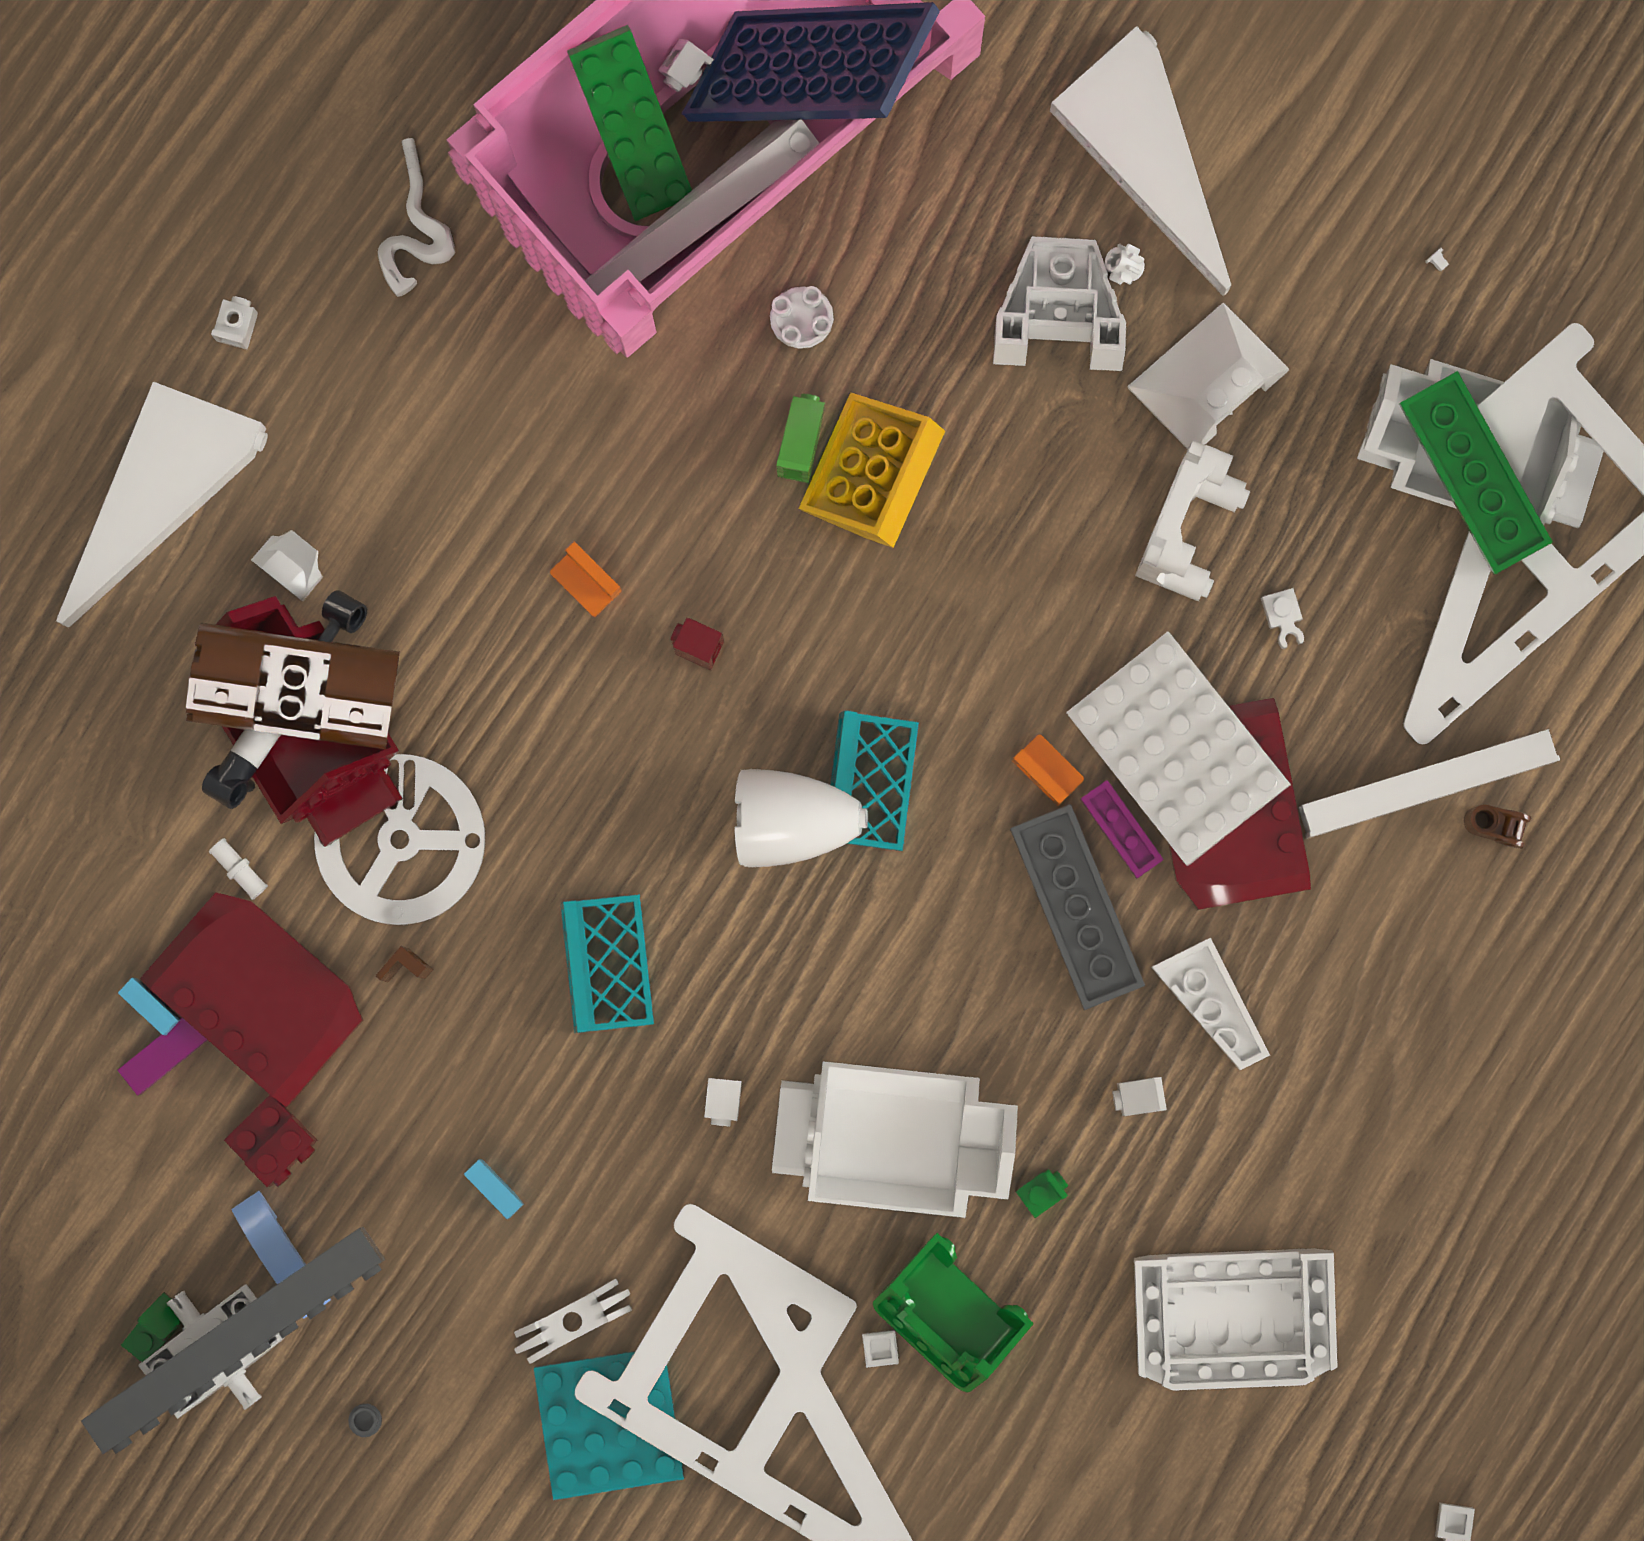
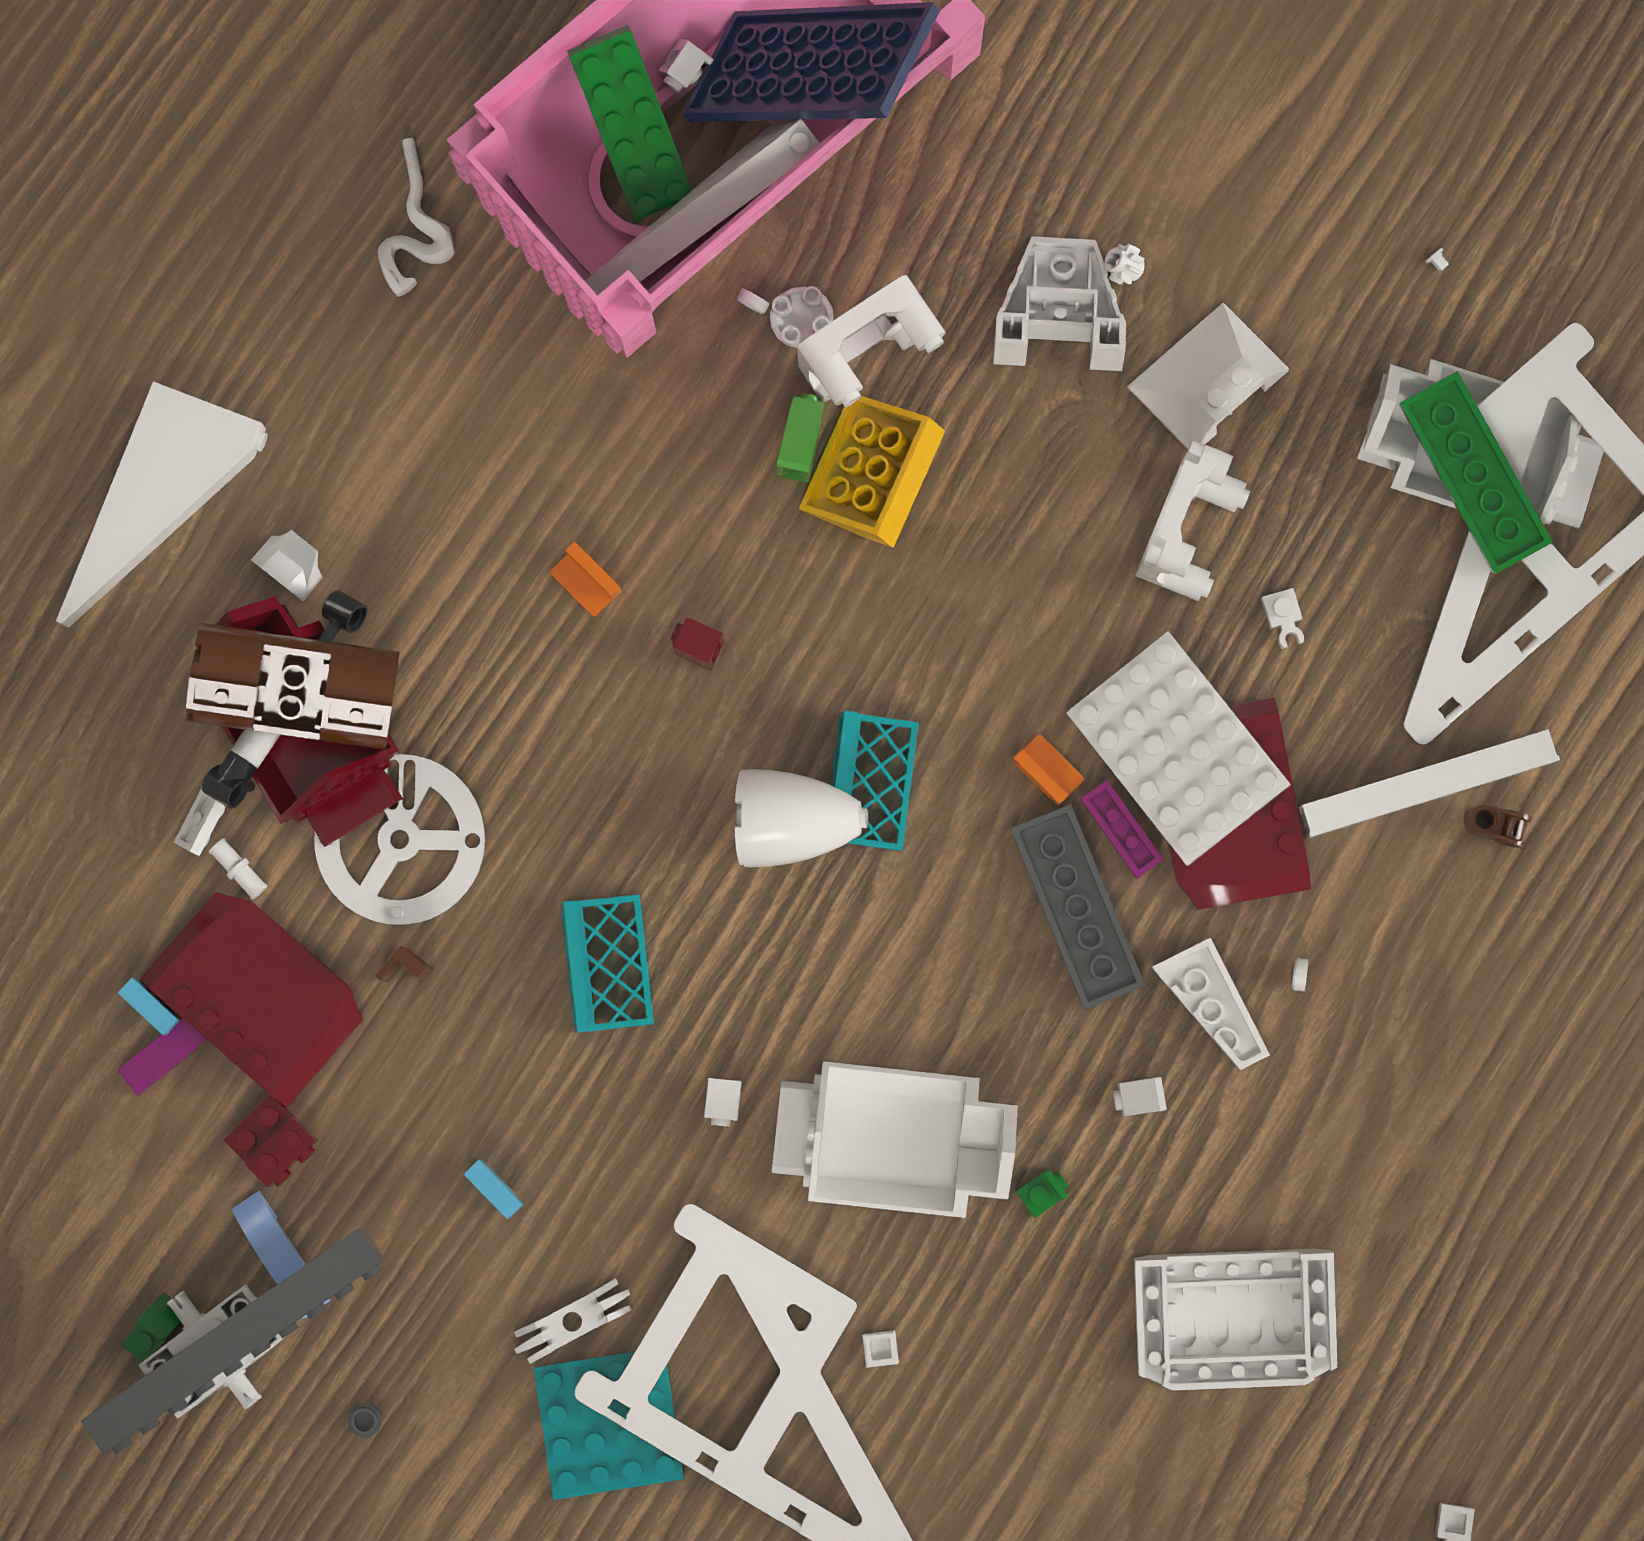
(199, 823): none -> white plate
(237, 333): white brick -> none
(752, 301): none -> white tile
(826, 352): none -> white piece
(950, 1316): green windscreen -> none
(1133, 130): white slope -> none
(1299, 974): none -> white tile

